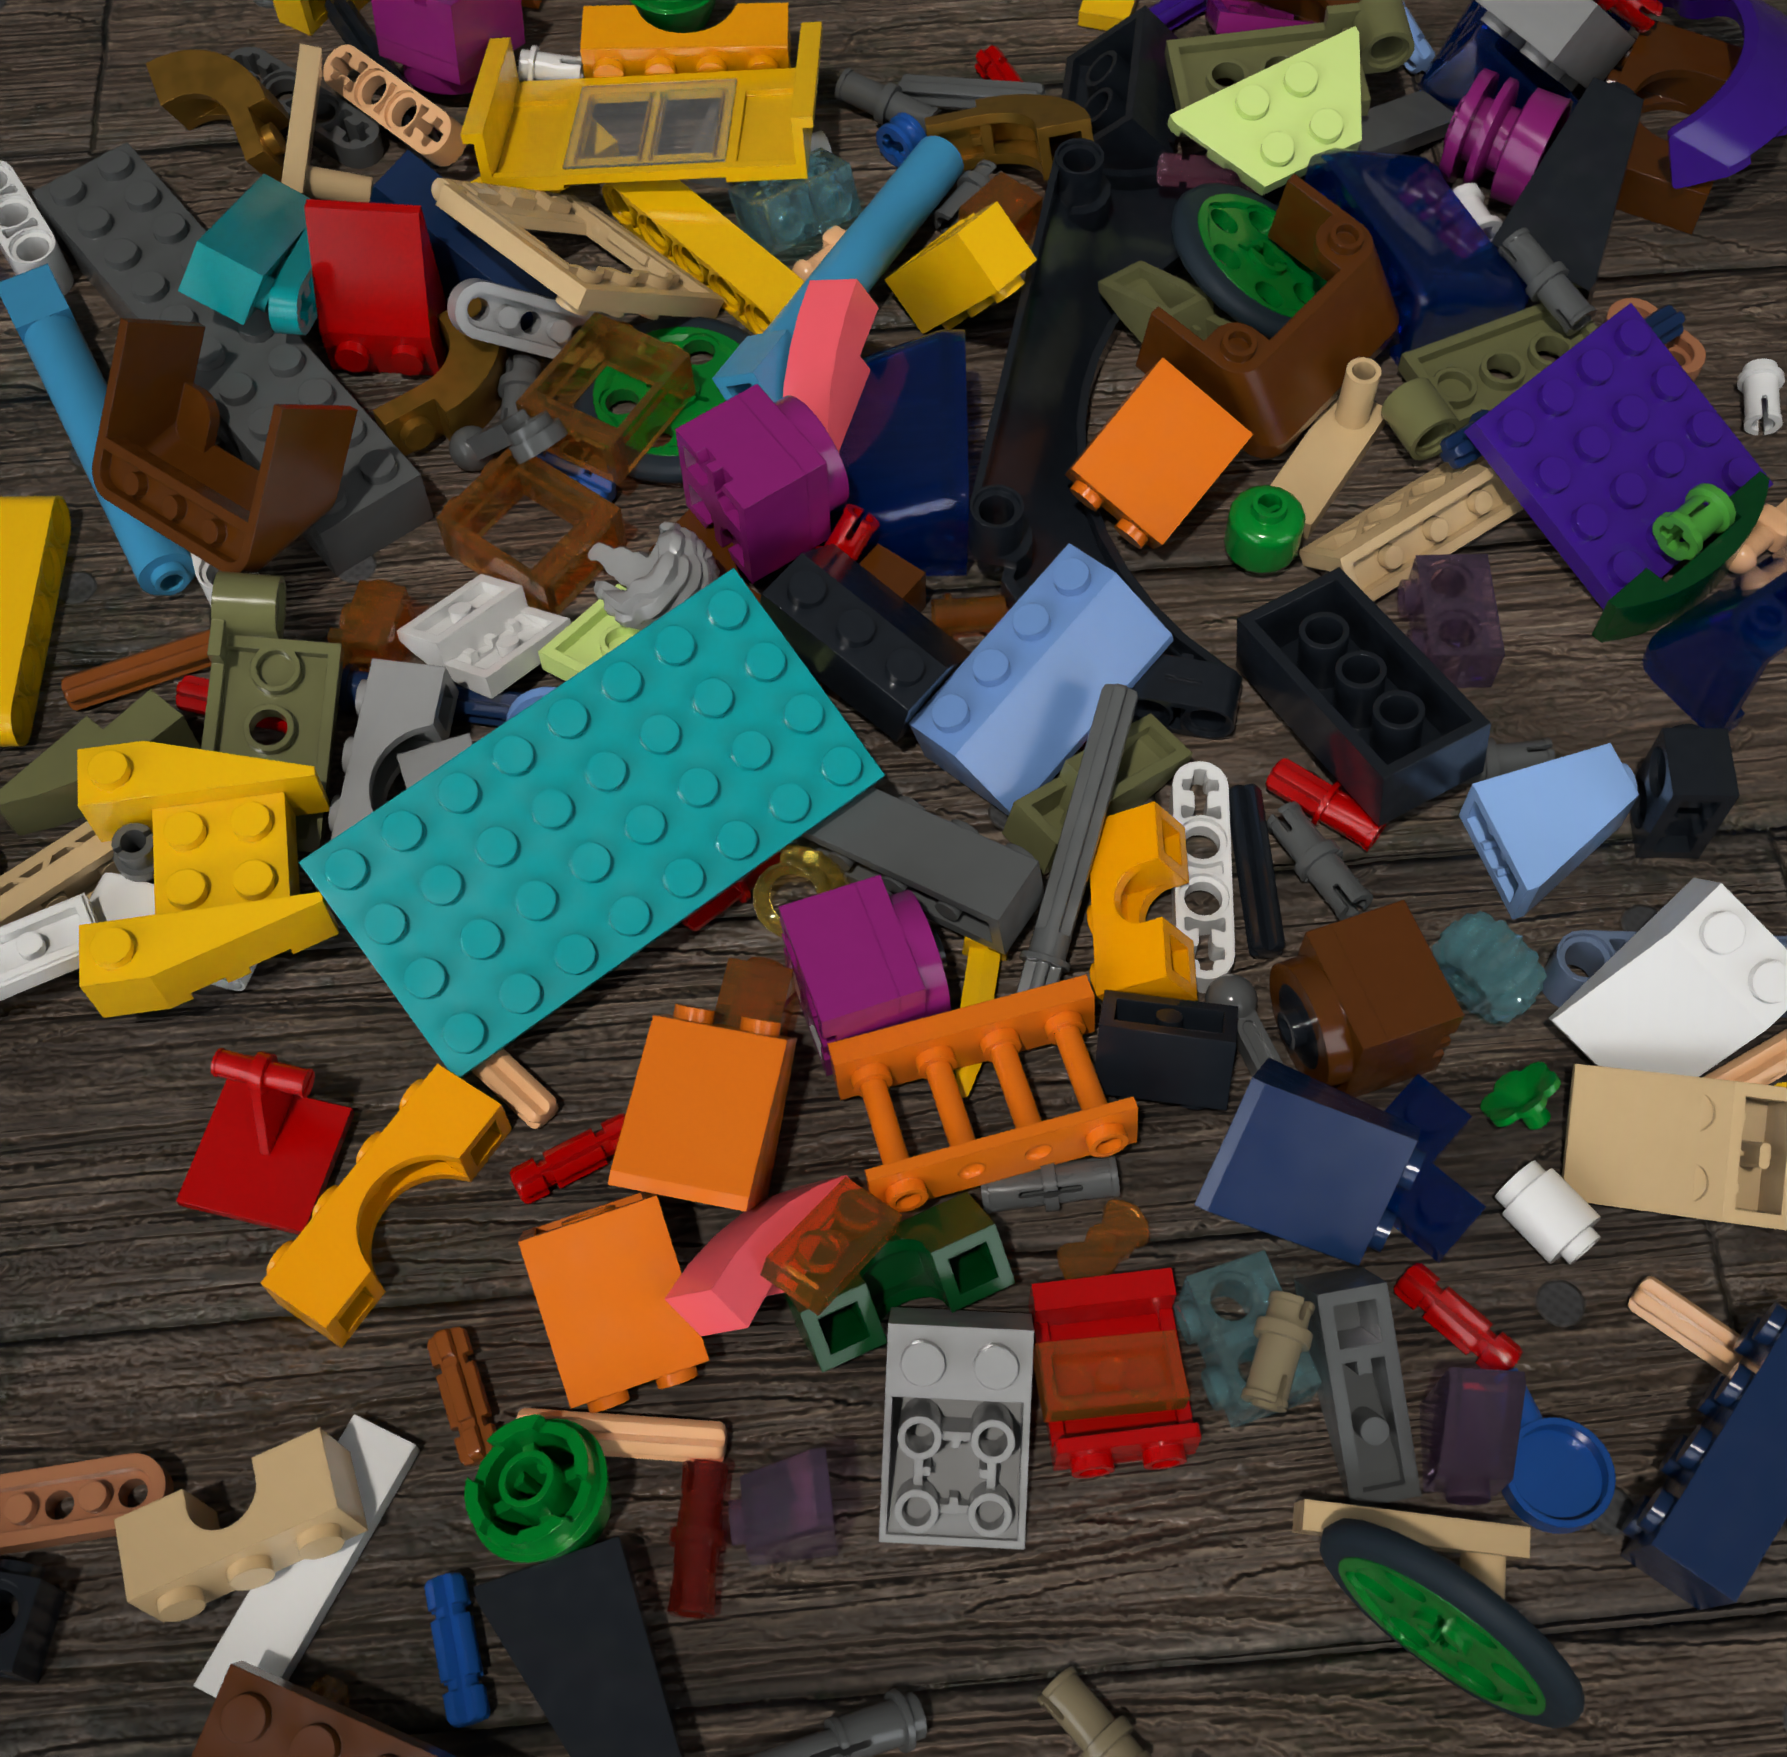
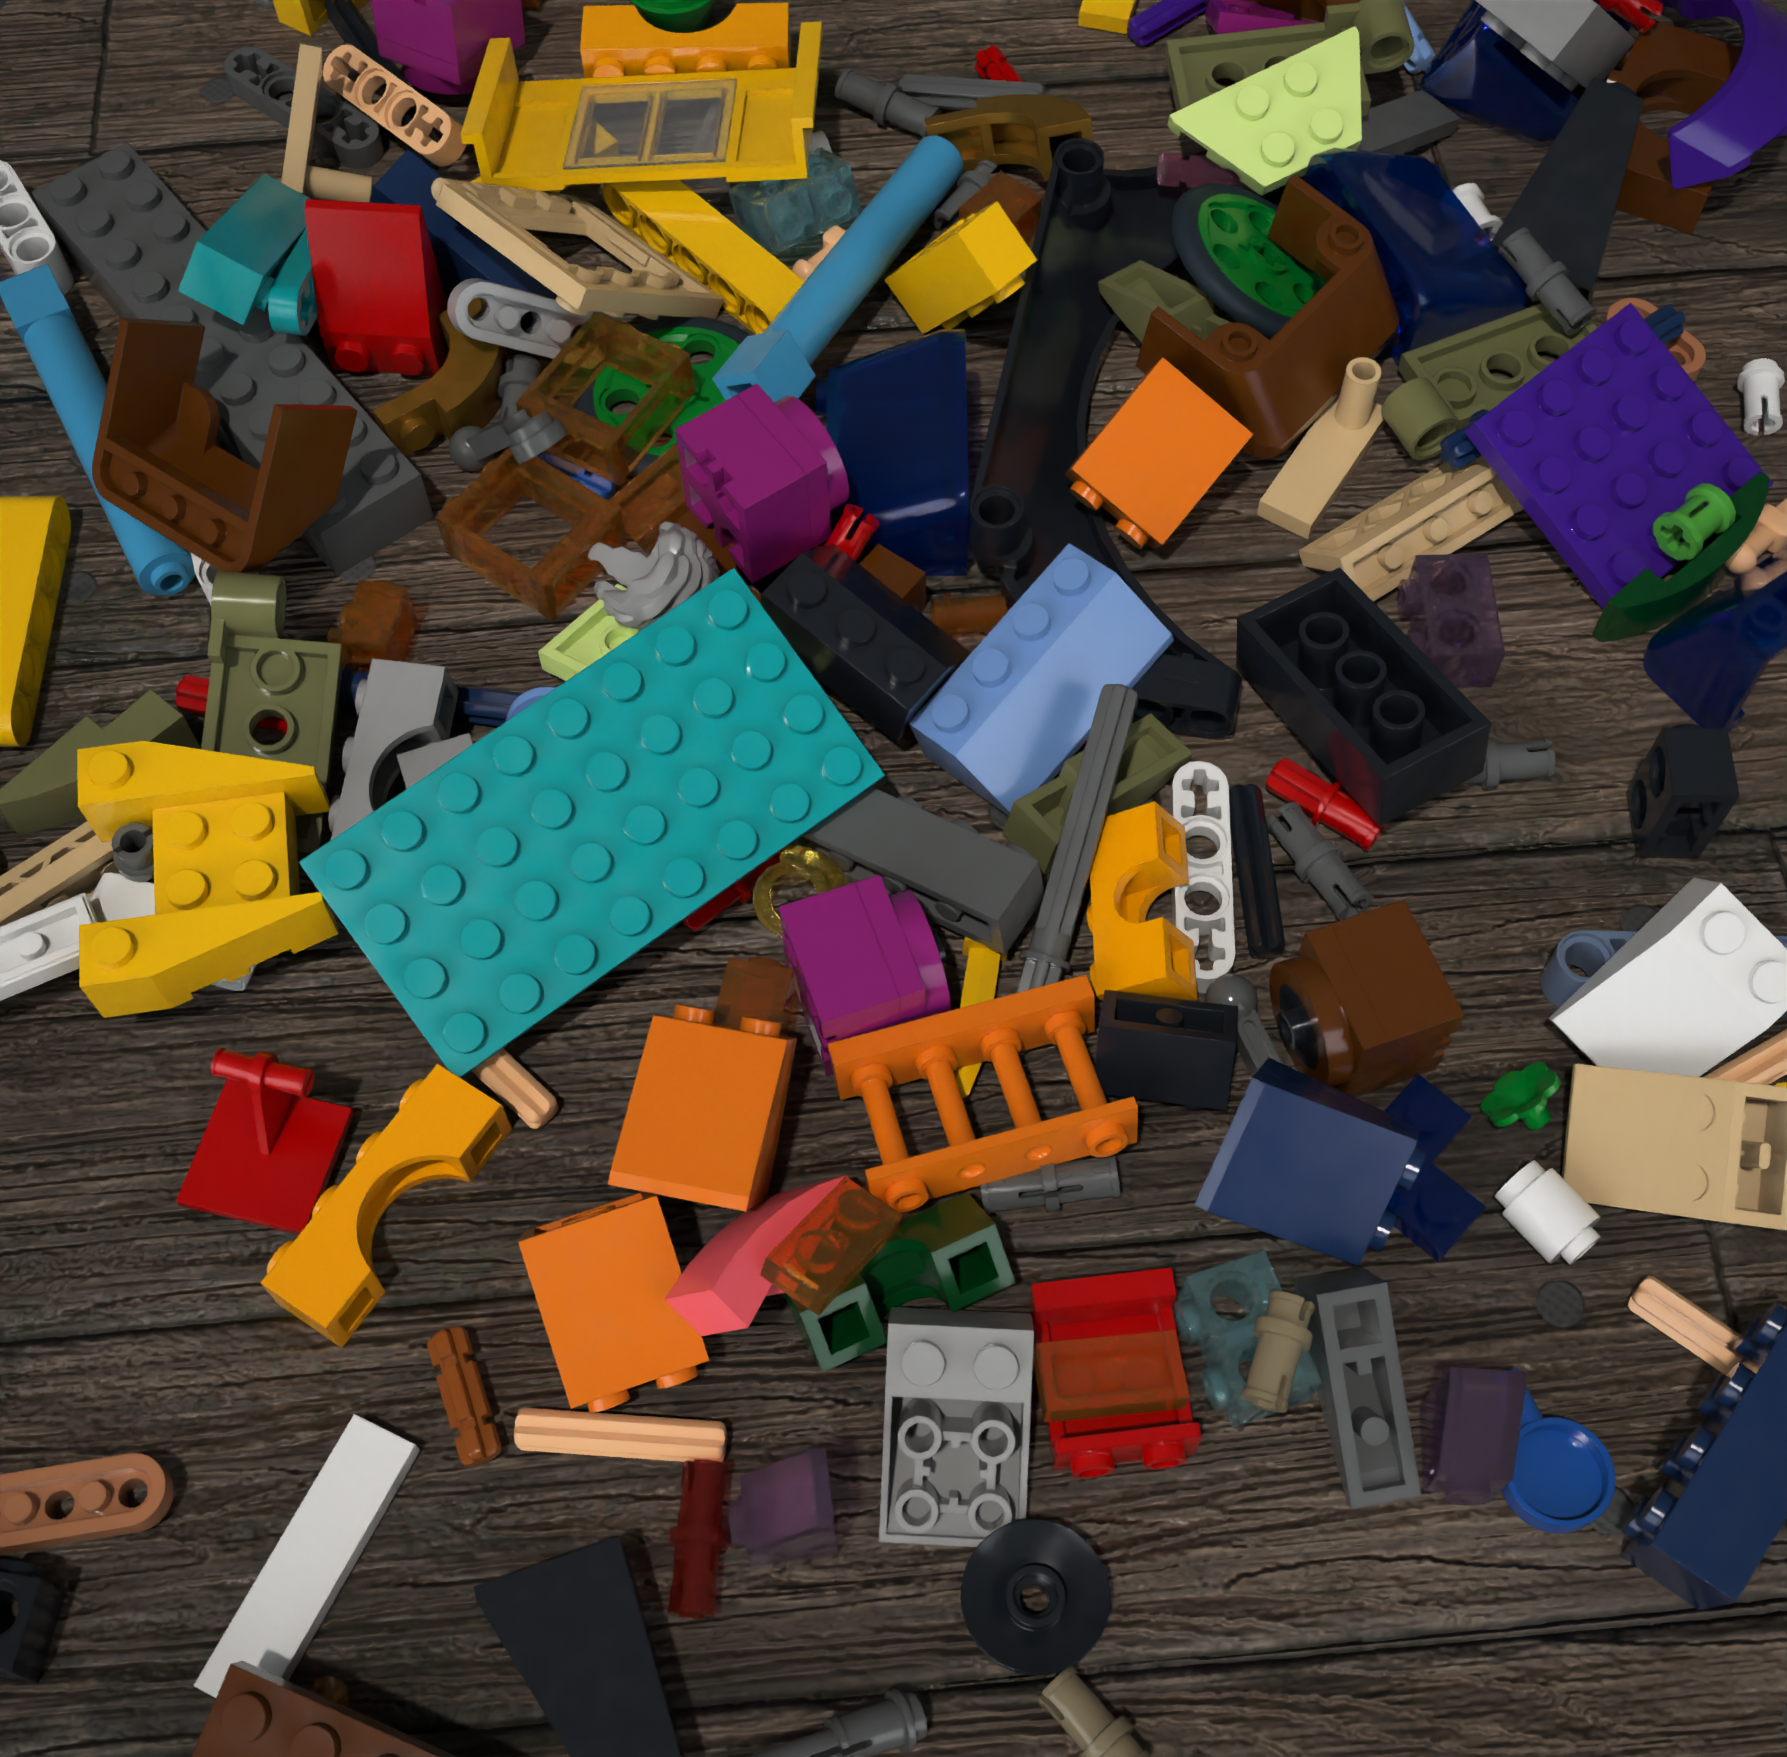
(137, 671): dark orange axle -> none
(211, 87): pearl gold arch -> none
(300, 1510): tan arch -> none
(457, 1650): blue axle -> none
(483, 634): white slope -> none
(539, 1490): green cone -> none
(548, 66): white pin -> none
(567, 1161): red axle -> none
(653, 498): none -> clear orange plate
(826, 351): coral slope -> none
(899, 137): blue bush -> none
(1041, 1558): none -> black dish
(1106, 1243): clear orange piece -> none
(1126, 90): black slope -> none
(1264, 529): green head -> none
(1452, 1623): wedge -> none
(1457, 1319): red axle -> none
(1480, 1543): tan piece -> none
(1489, 967): clear light blue gear -> none
(1500, 136): magenta wheel -> none
(1546, 821): light blue slope -> none

